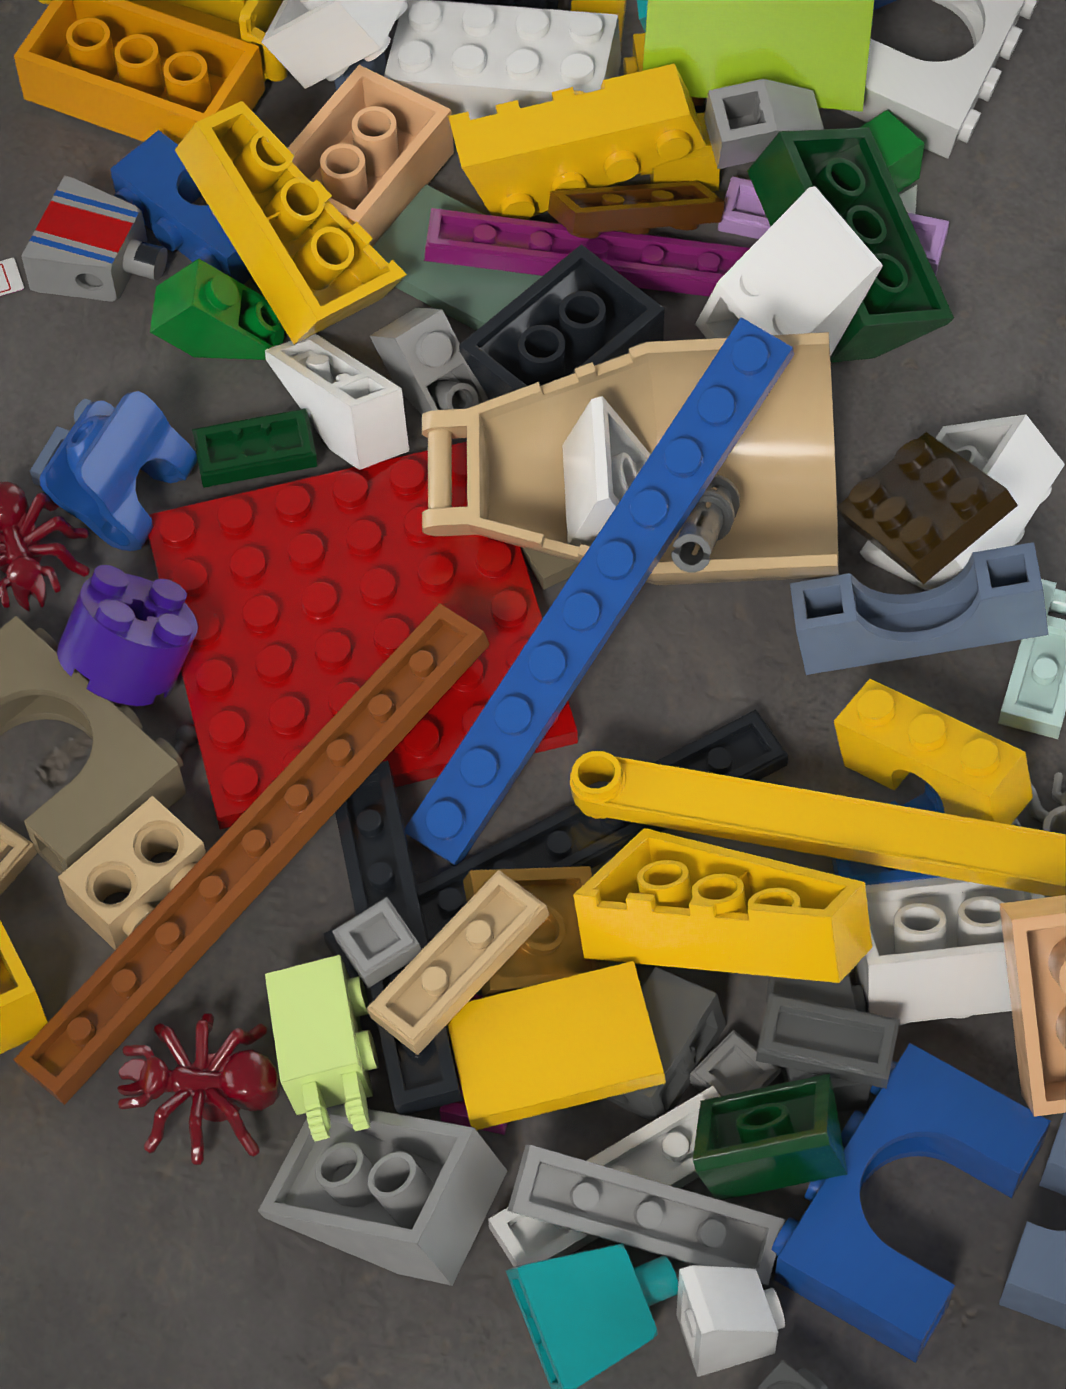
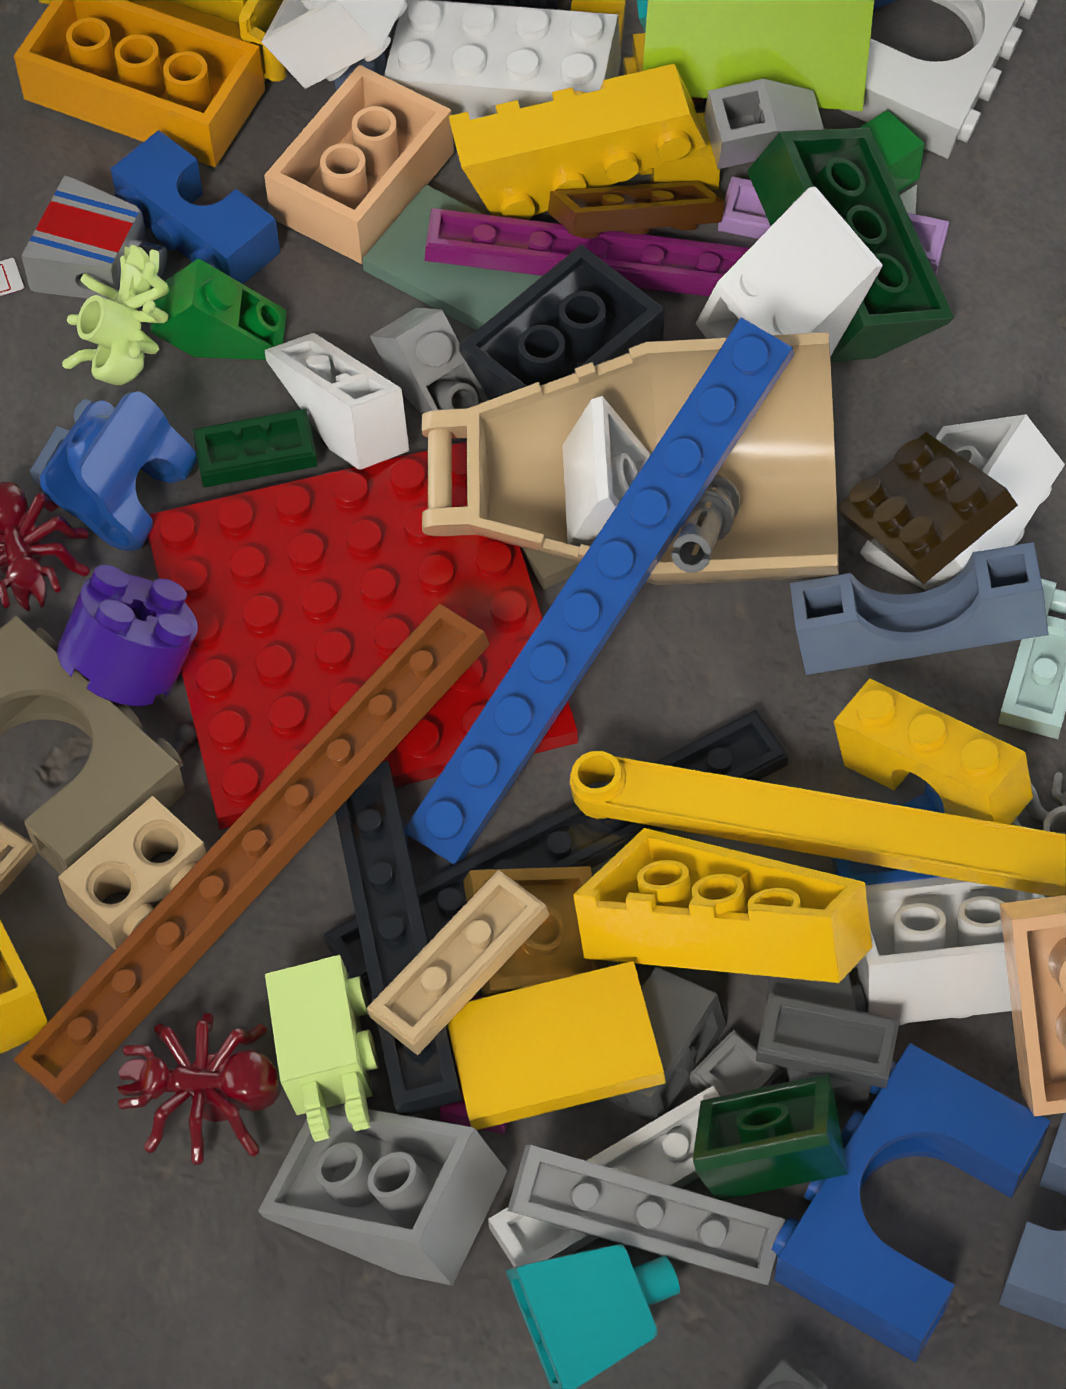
(117, 322): none -> yellowish green animal
(283, 225): yellow wedge -> none
(377, 942): light grey tile -> none
(726, 1316): white slope -> none

